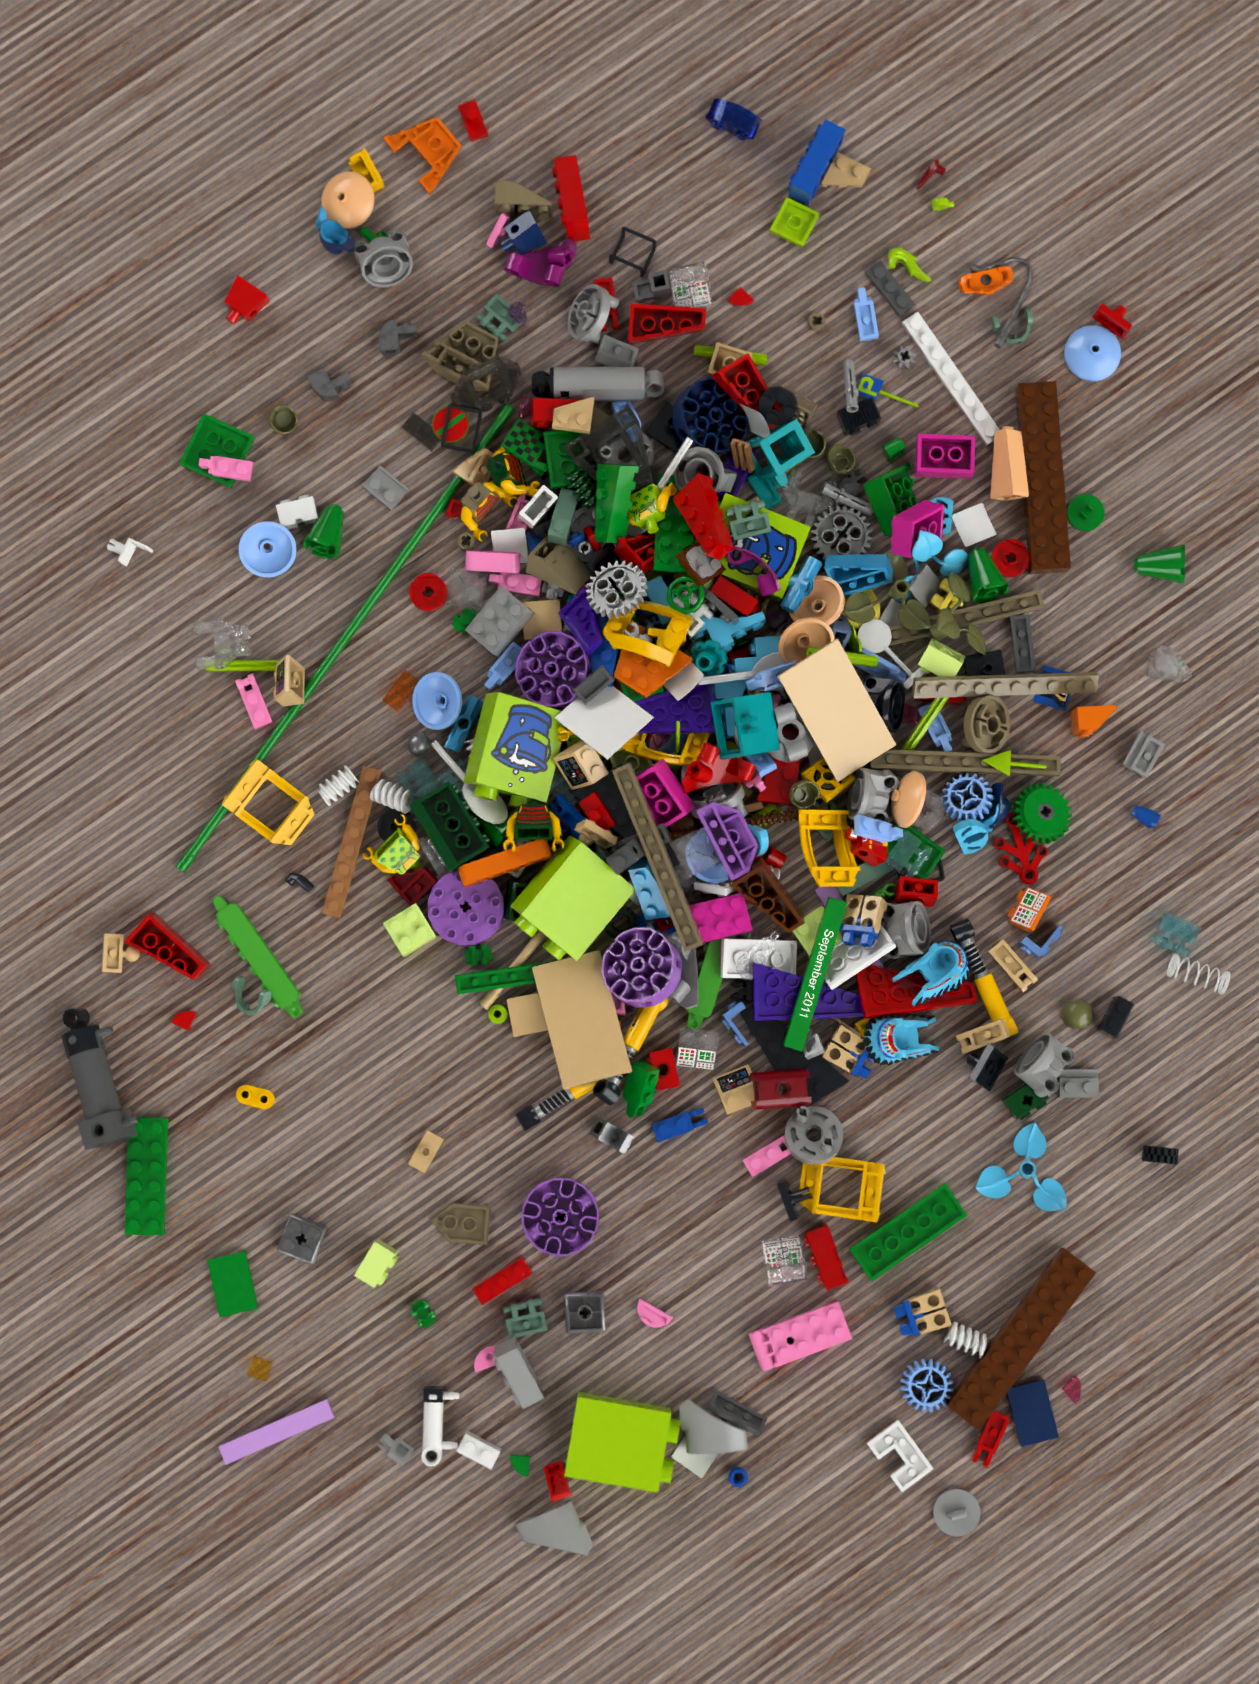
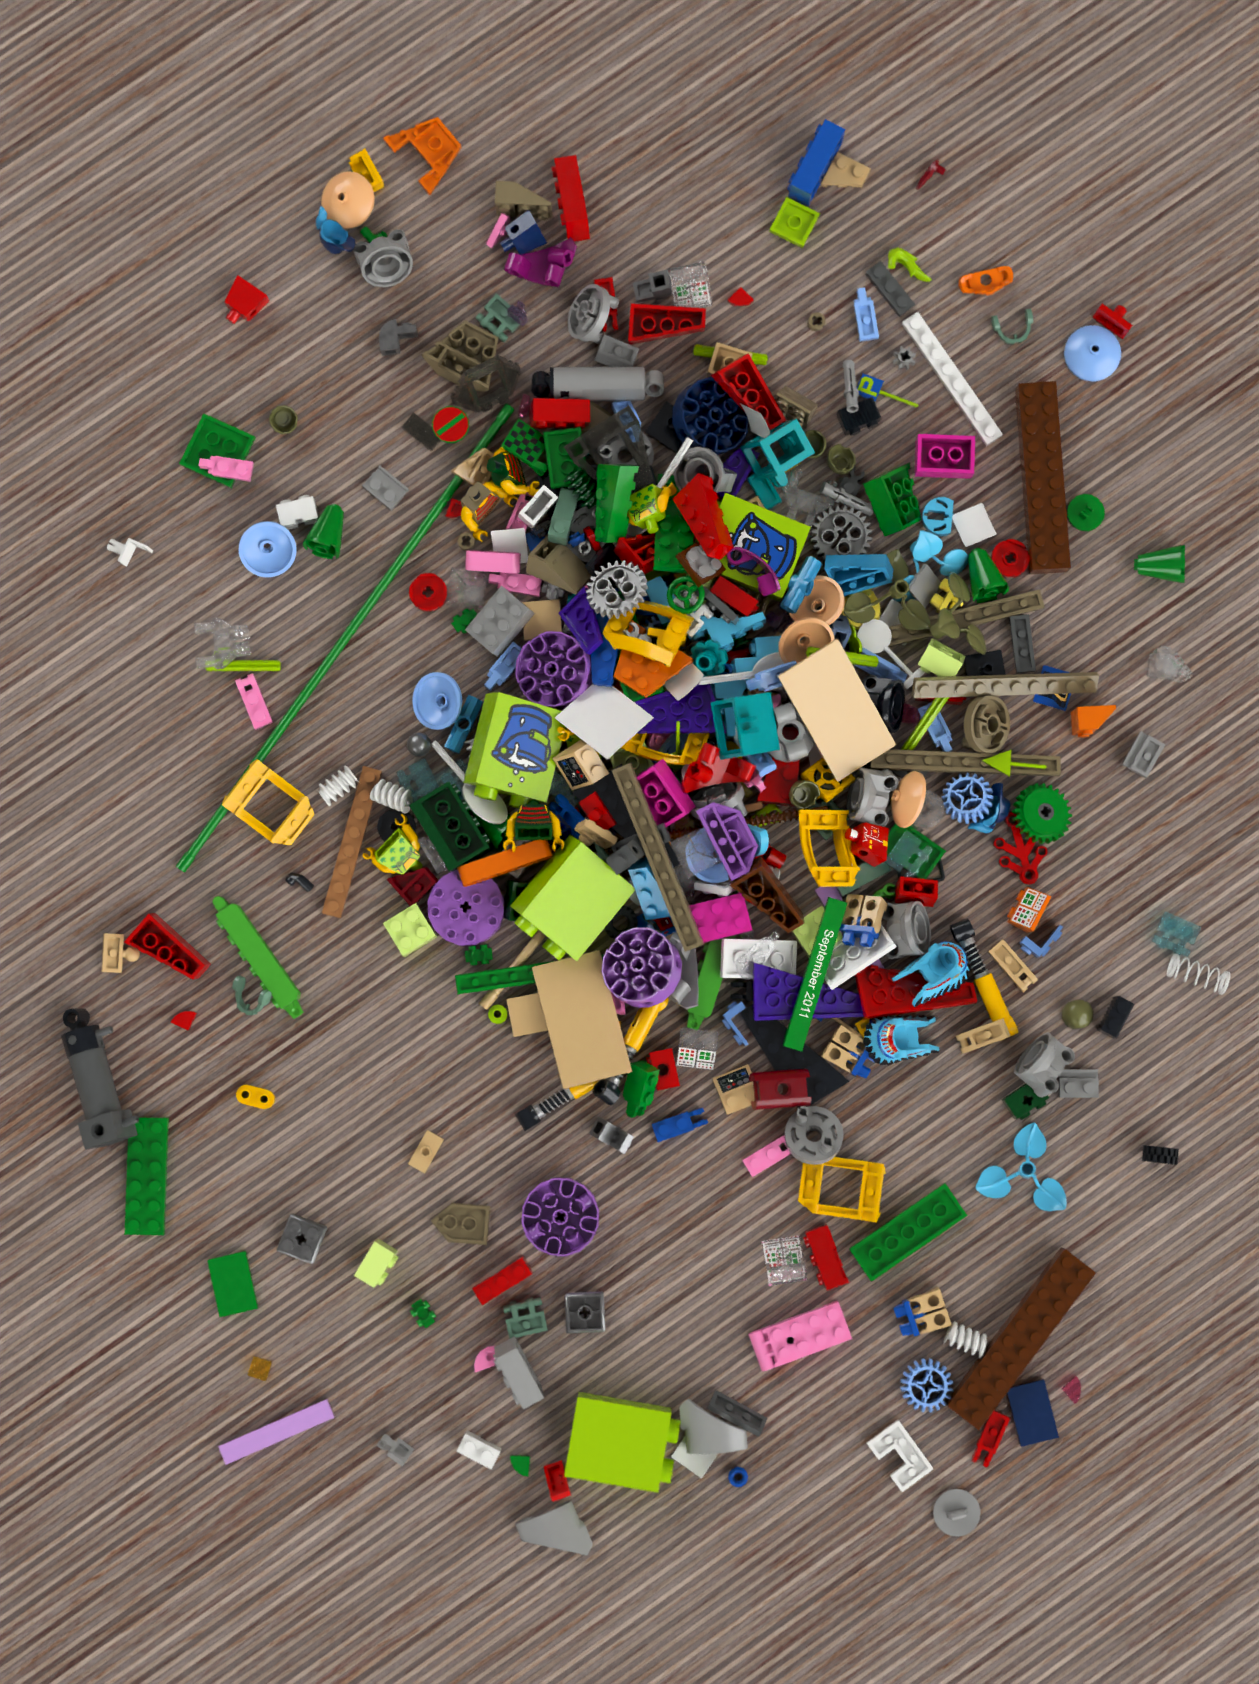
(289, 682): tan slope -> none
(328, 389): flat silver brick -> none
(401, 691): clear orange plate -> none
(433, 1423): white piece -> none
(473, 120): red tile -> none
(476, 430): black piece -> none
(574, 416): tan wing -> none
(593, 684): dark grey tile -> none
(613, 256): black piece -> none
(651, 1315): bright pink plate -> none
(734, 119): clear blue brick -> none
(739, 455): medium nougat tile -> none
(749, 526): sand green plate -> none
(782, 395): black plate -> none
(791, 1198): black tile -> none
(813, 1045): light grey plate -> none
(876, 829): light blue hinge -> none
(893, 449): green brick -> none
(907, 525): dark pink brick -> none
(941, 204): lime piece -> none
(971, 835): medium azure piece -> none
(987, 1066): black tile -> none
(1004, 332): flat silver piece -> none
(1008, 466): light nougat slope -> none
(1146, 816): blue cone -> none

